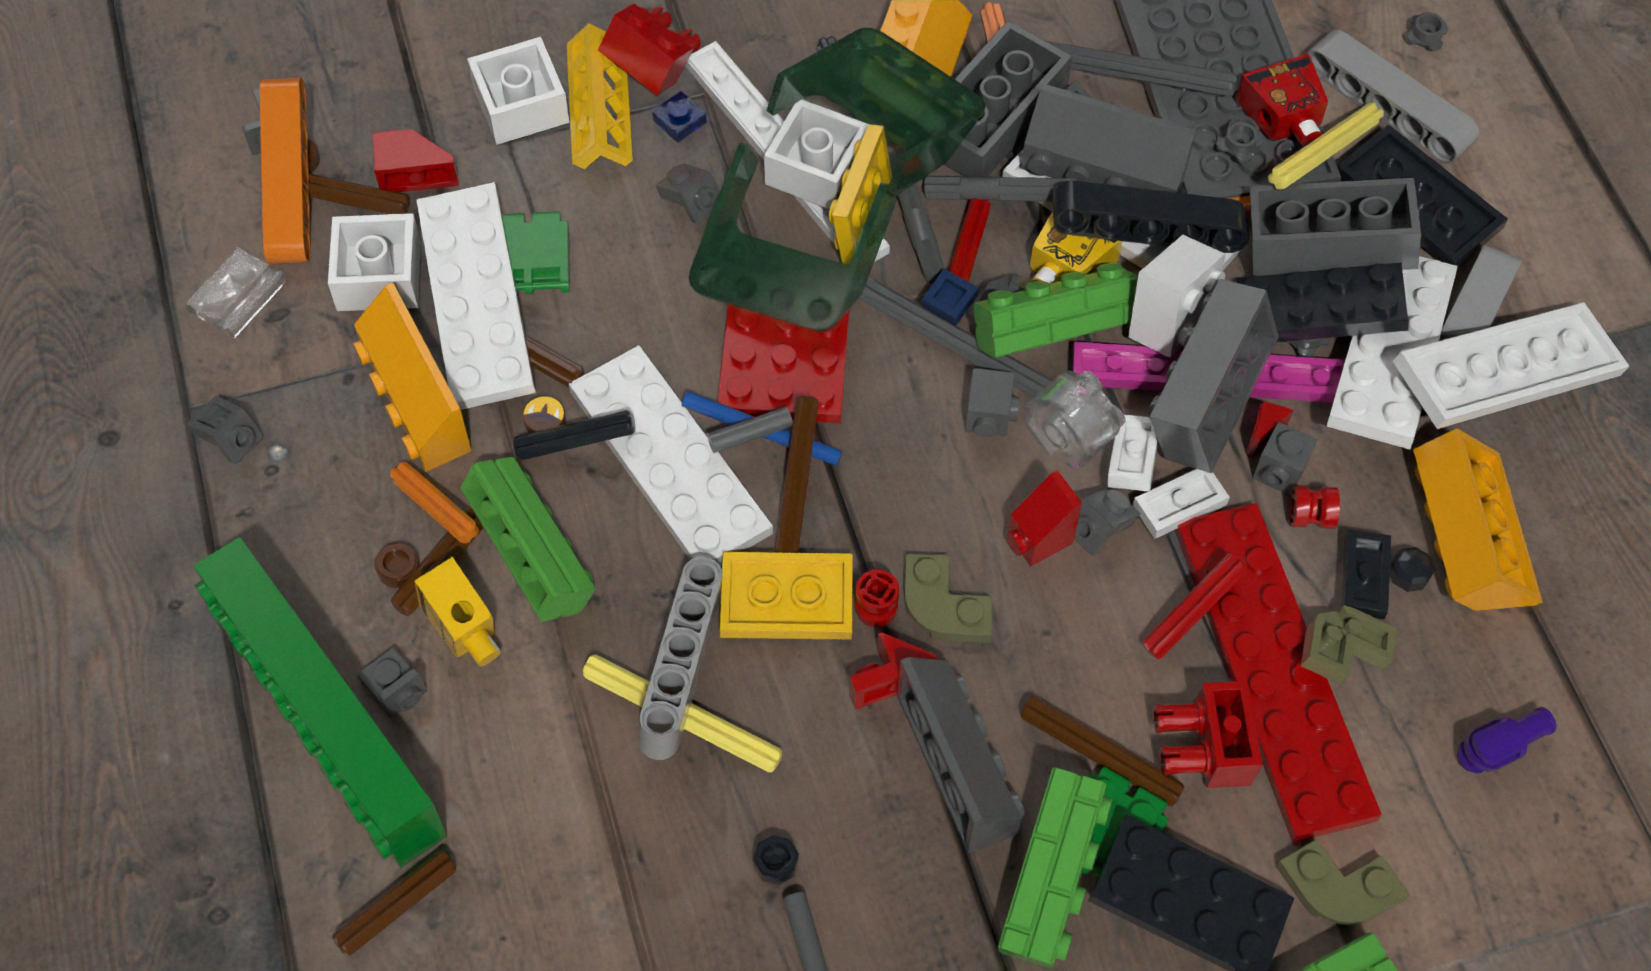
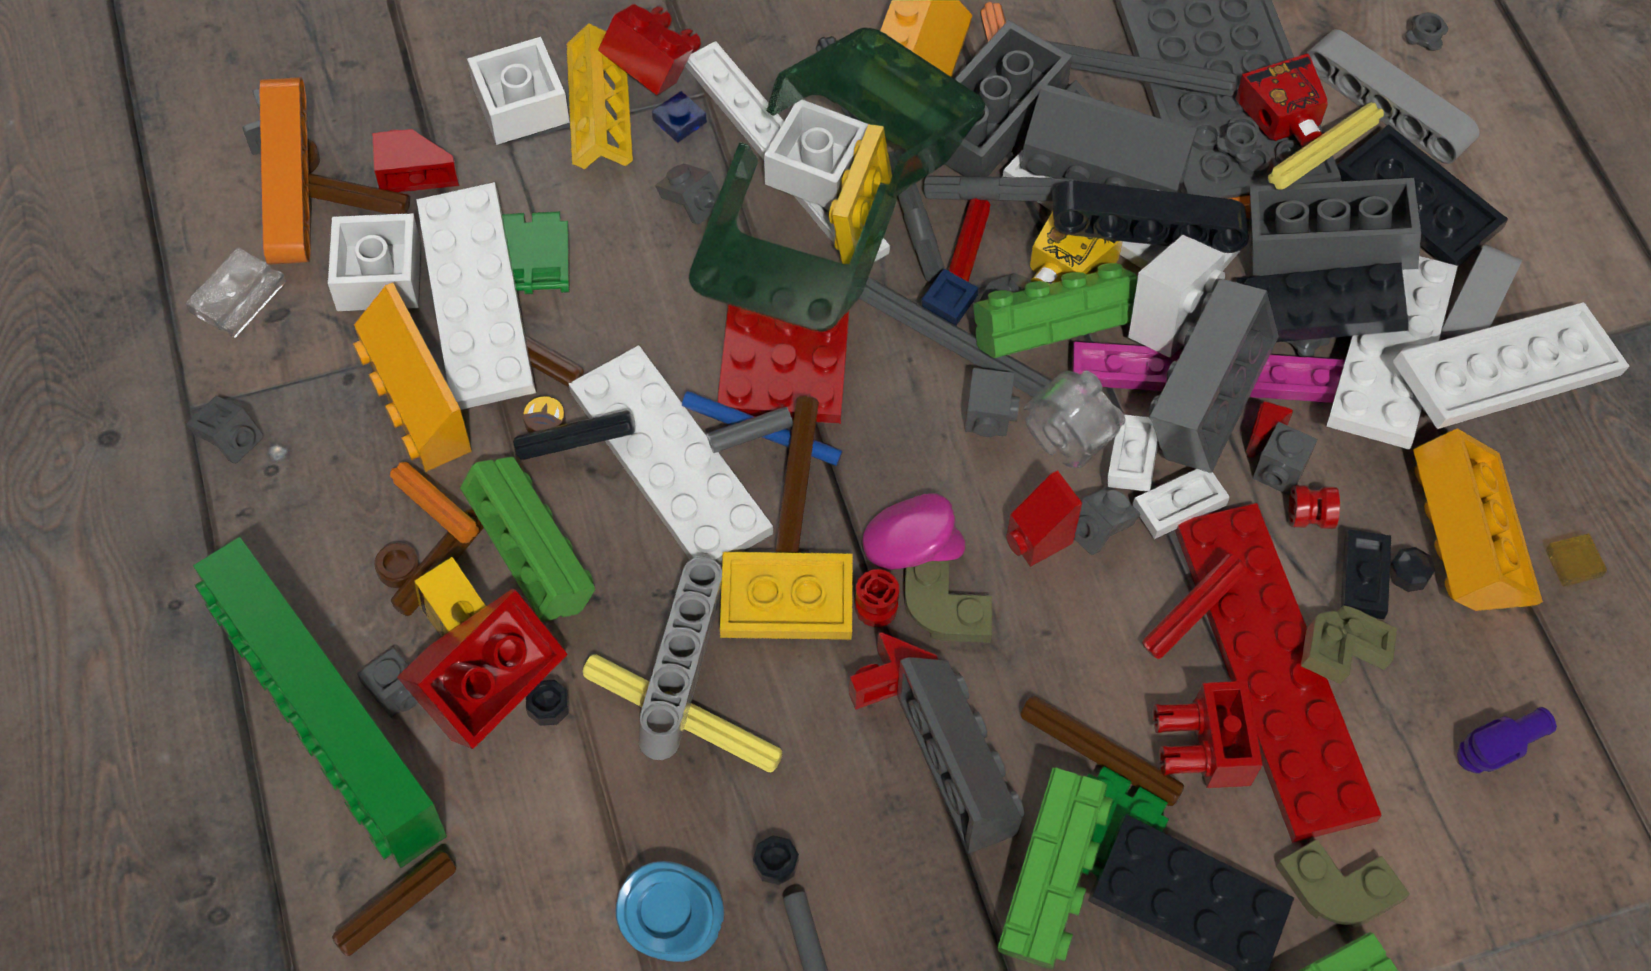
(483, 669): none -> red slope
(548, 703): none -> black tile
(669, 911): none -> dark azure piece
(913, 533): none -> dark pink piece
(1576, 559): none -> clear yellow tile

